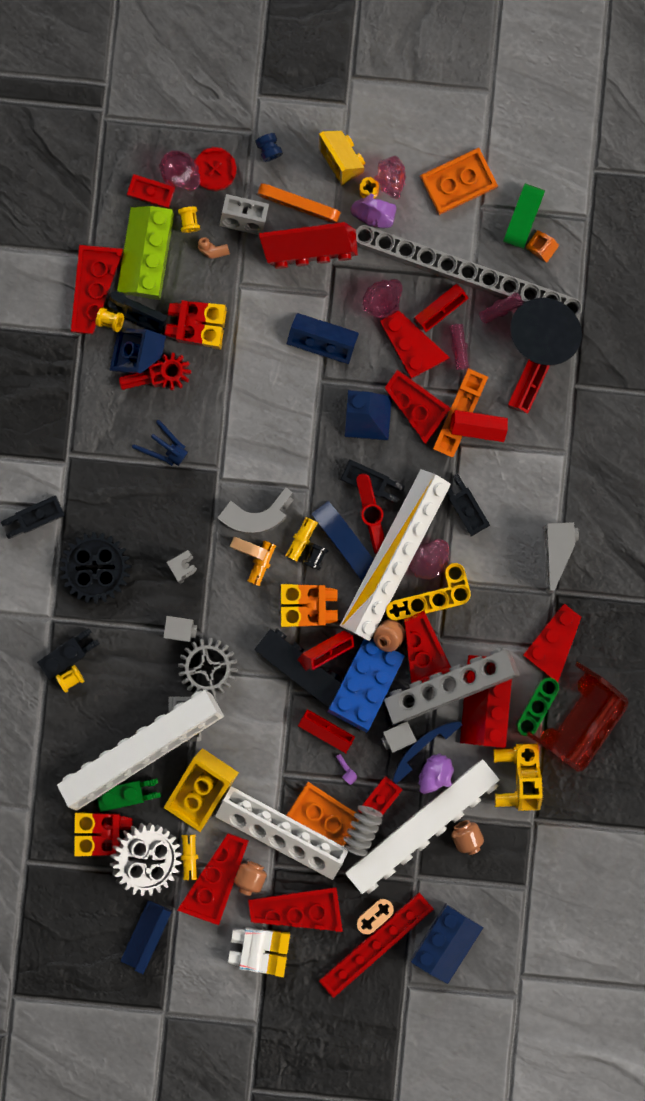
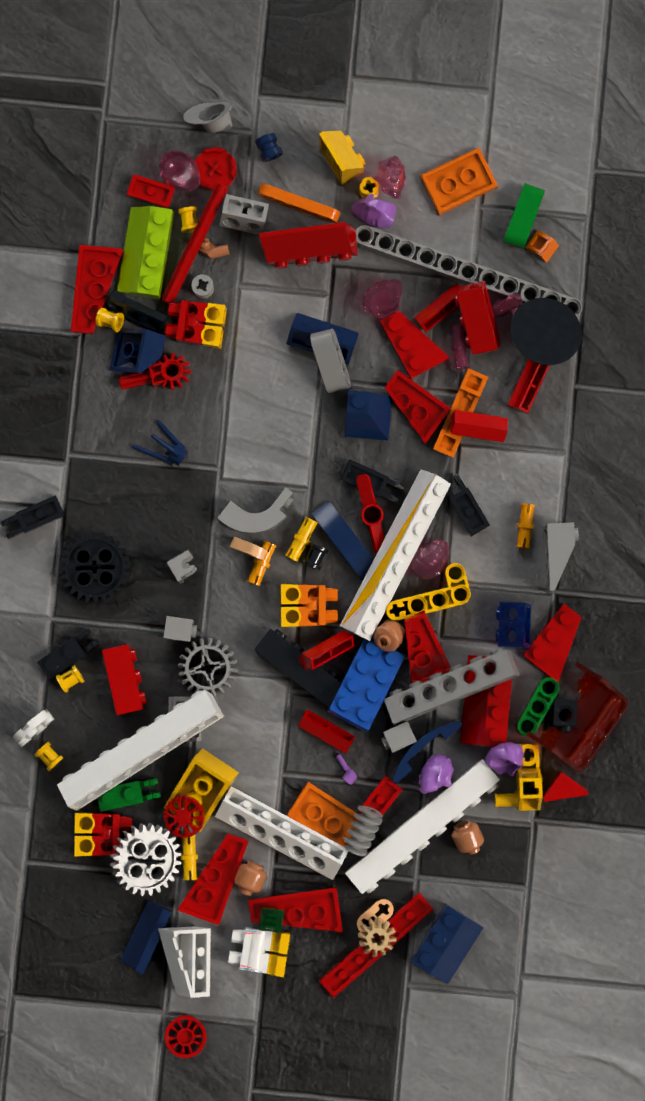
(33, 727): none -> white plate
(48, 756): none -> yellow bush
(124, 679): none -> red brick
(184, 816): none -> red wheel
(185, 1036): none -> red wheel
(188, 959): none -> white wedge
(194, 243): none -> red axle
(204, 290): none -> light grey wheel
(212, 116): none -> light grey piece
(271, 919): none -> dark green tile
(330, 360): none -> light grey beam
(372, 944): none -> tan gear
(477, 318): none -> red brick
(505, 758): none -> medium lavender hair
(520, 625): none -> clear blue brick
(525, 526): none -> light orange pin
(562, 706): none -> black brick
(562, 788): none -> red slope

